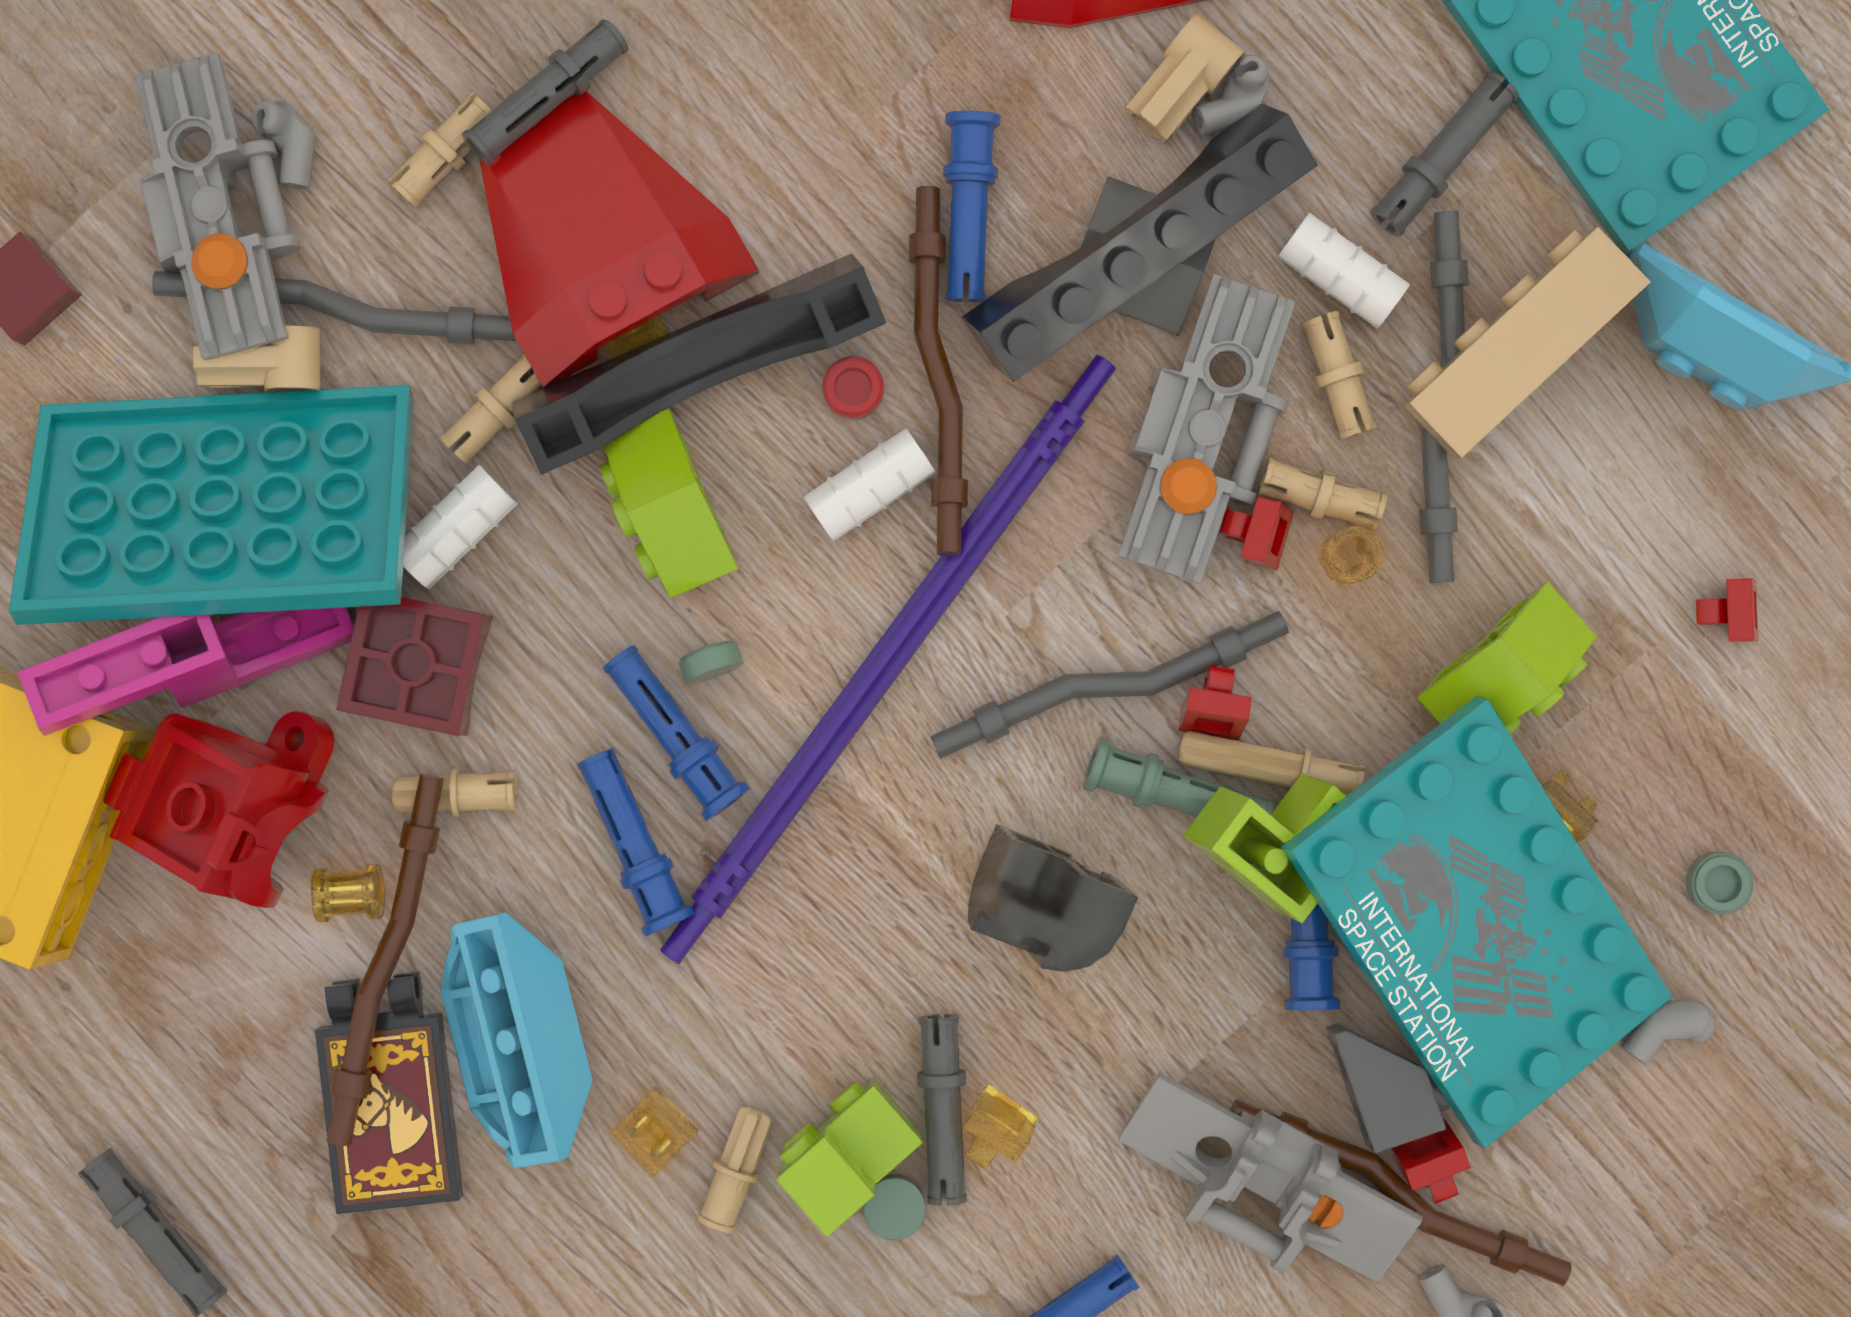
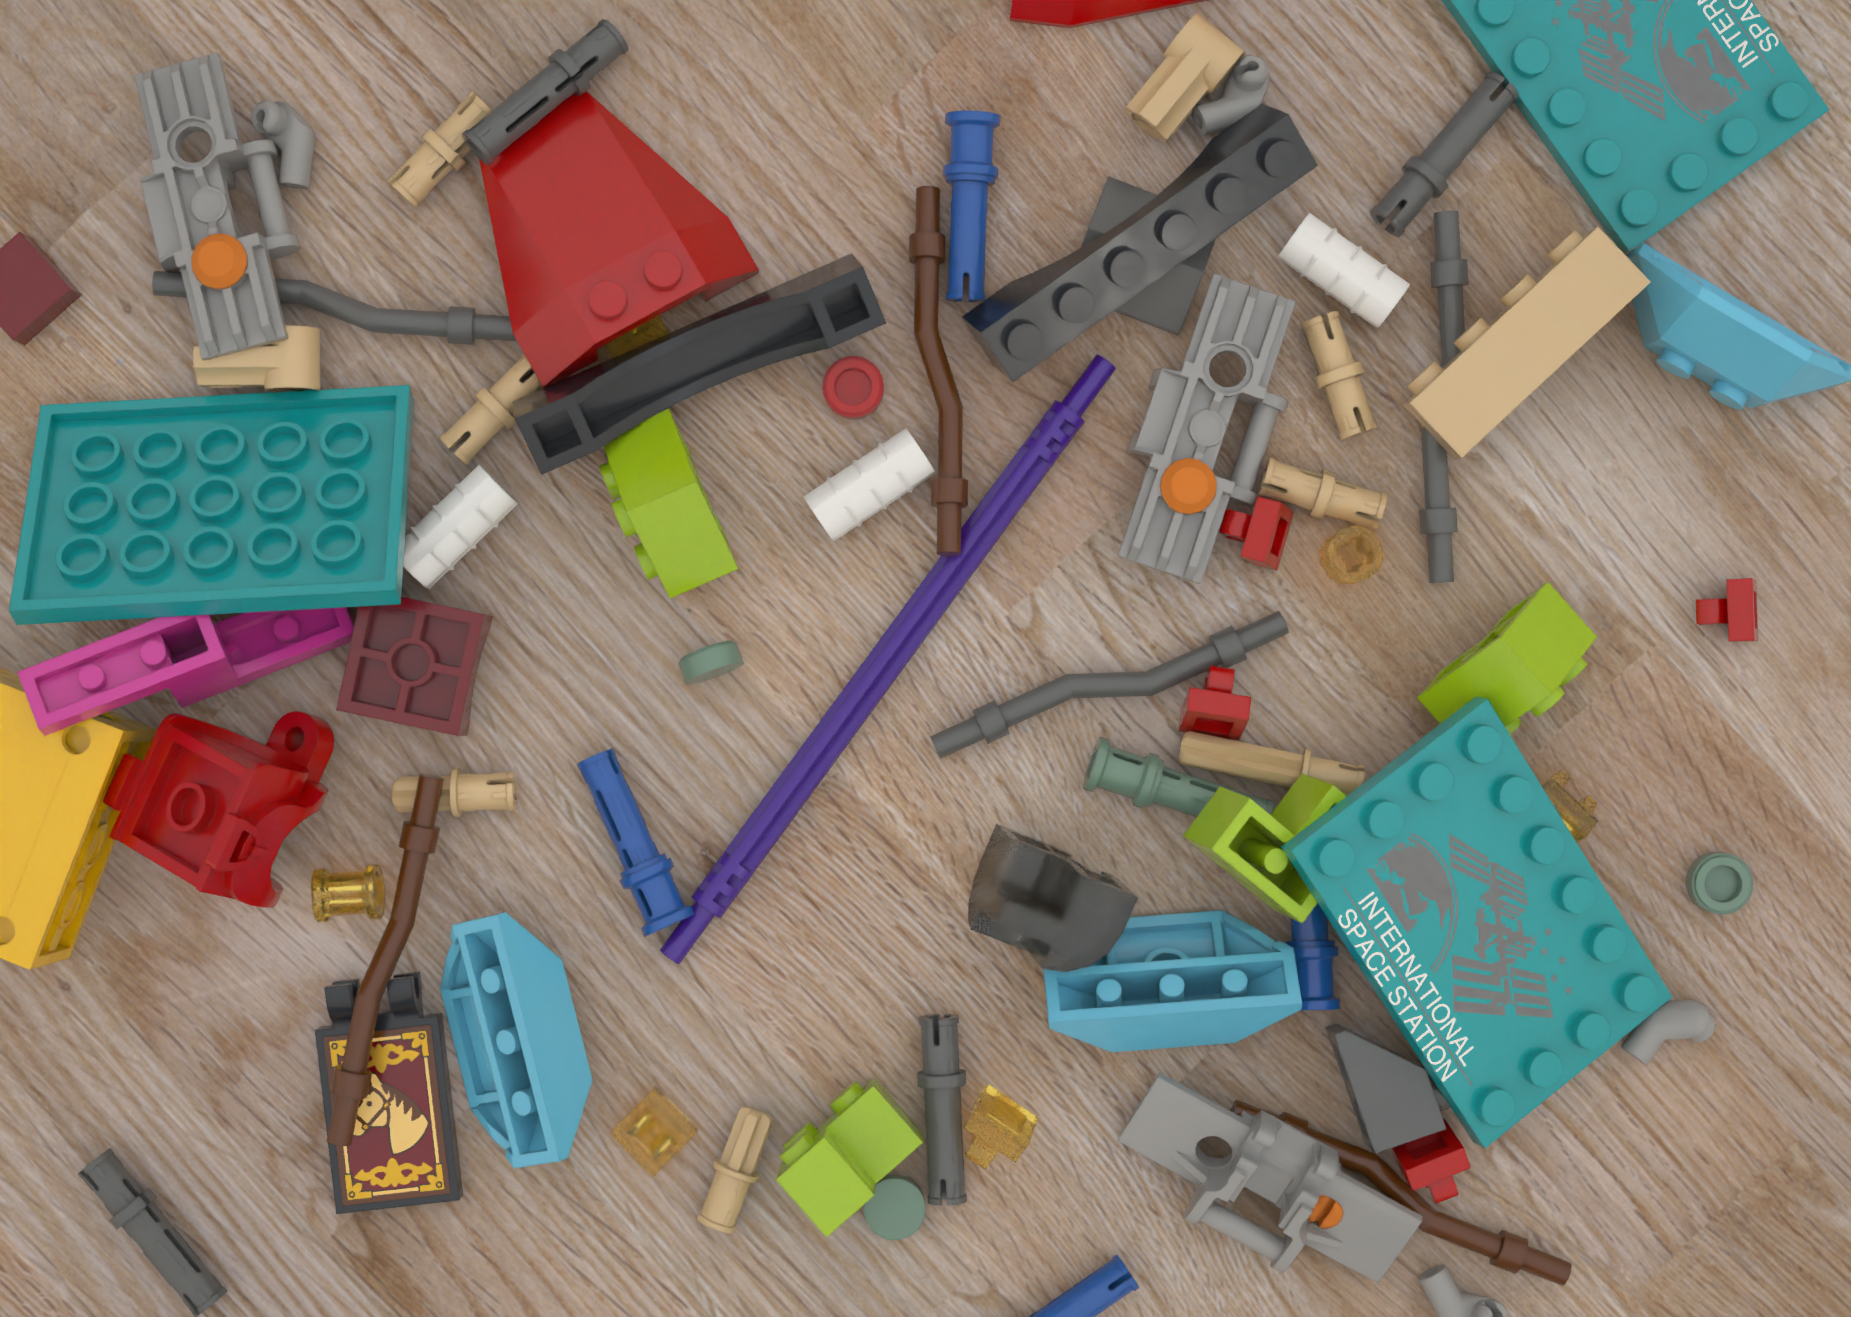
(628, 673): blue pin -> none
(1177, 985): none -> medium azure wedge

